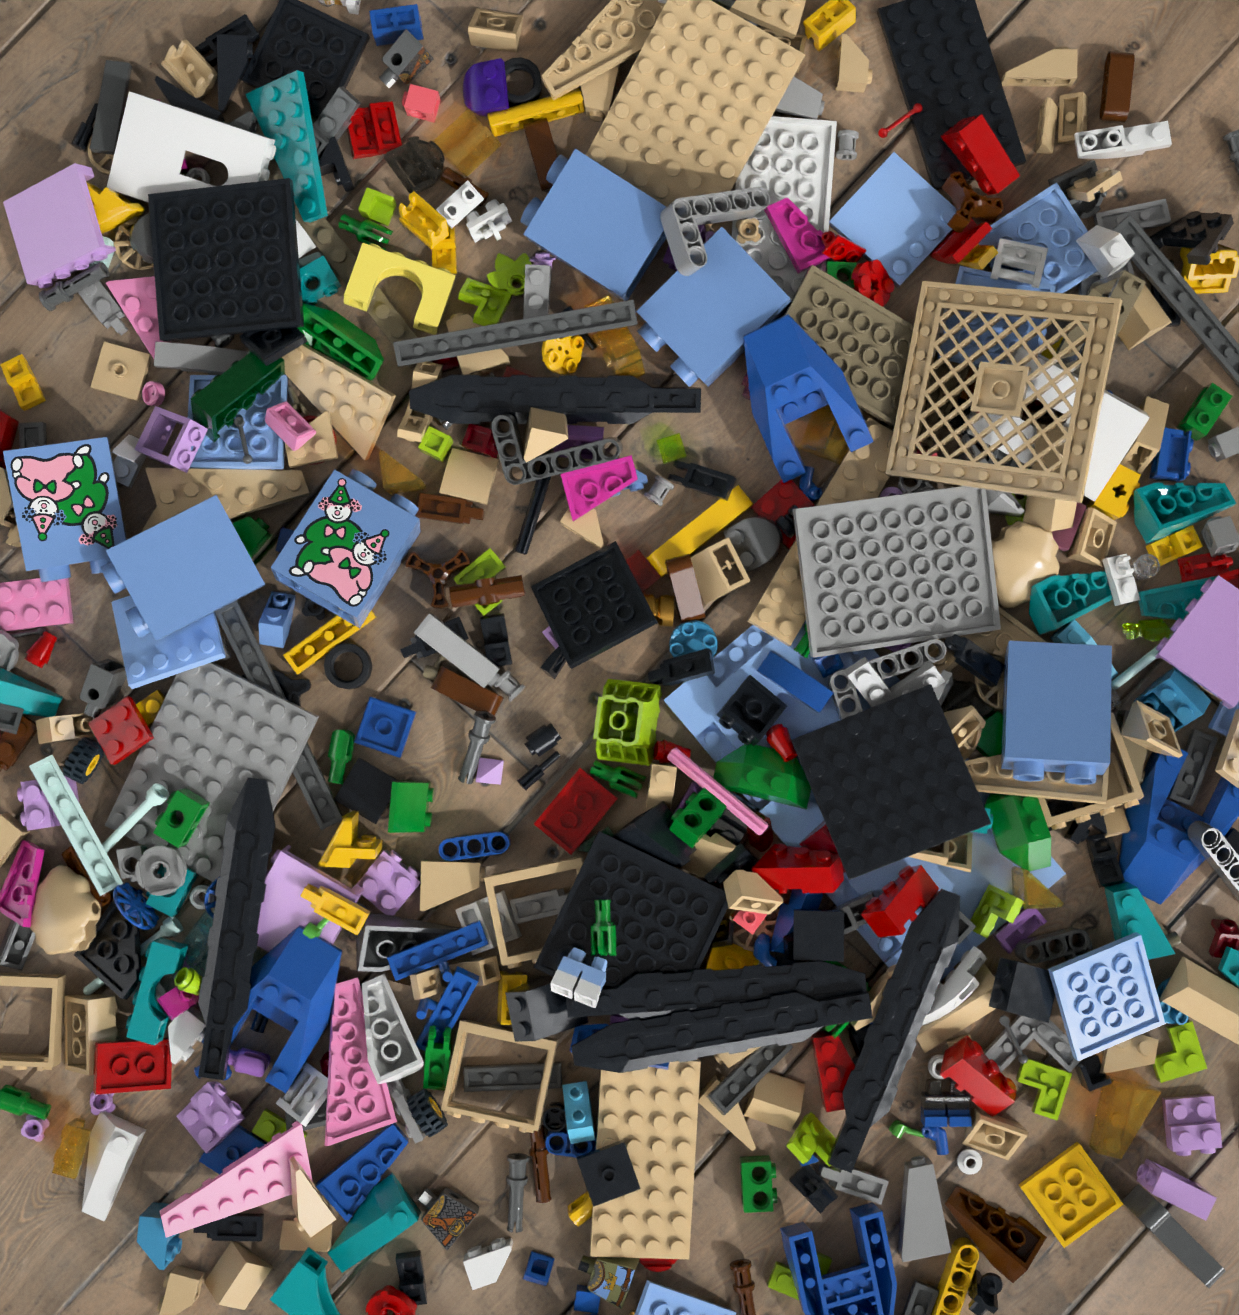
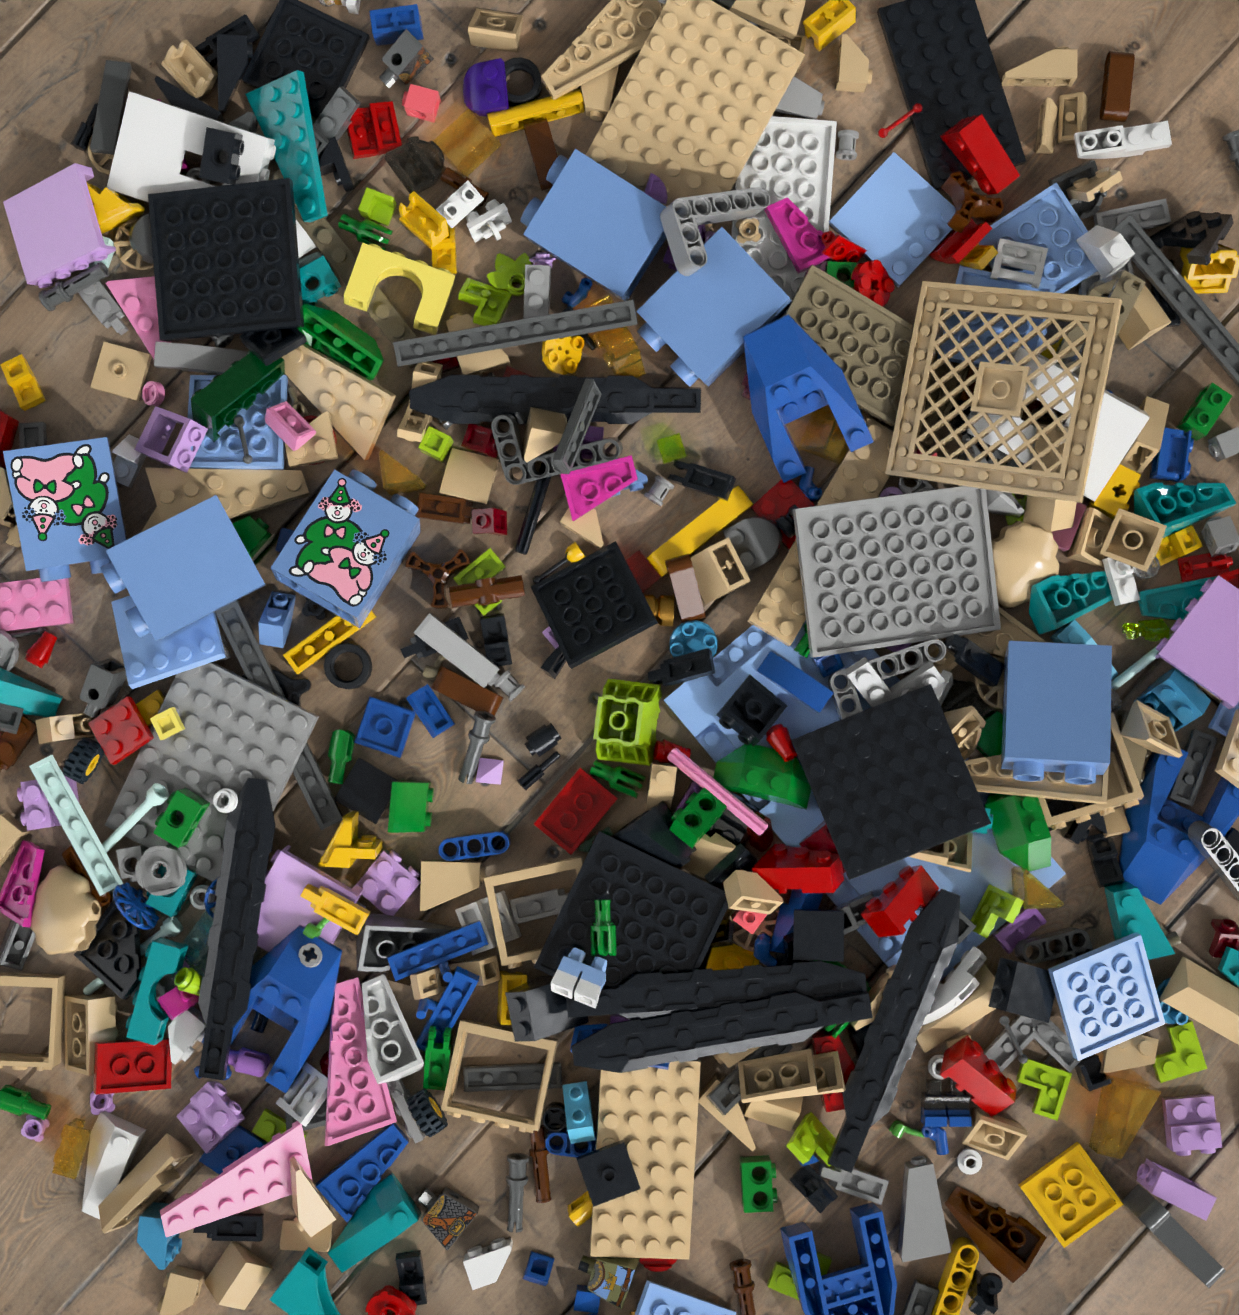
(143, 1184): none -> tan slope
(167, 723): none -> light yellow tile
(214, 144): none -> black brick
(219, 800): none -> white plate
(307, 948): none -> light grey bush
(430, 711): none -> blue plate
(489, 521): none -> dark red bracket
(572, 554): none -> hinge
(577, 426): none -> dark grey tile
(581, 293): none -> blue arm
(656, 189): none -> medium lavender tile
(790, 1076): none -> tan slope
(1133, 540): none -> tan slope

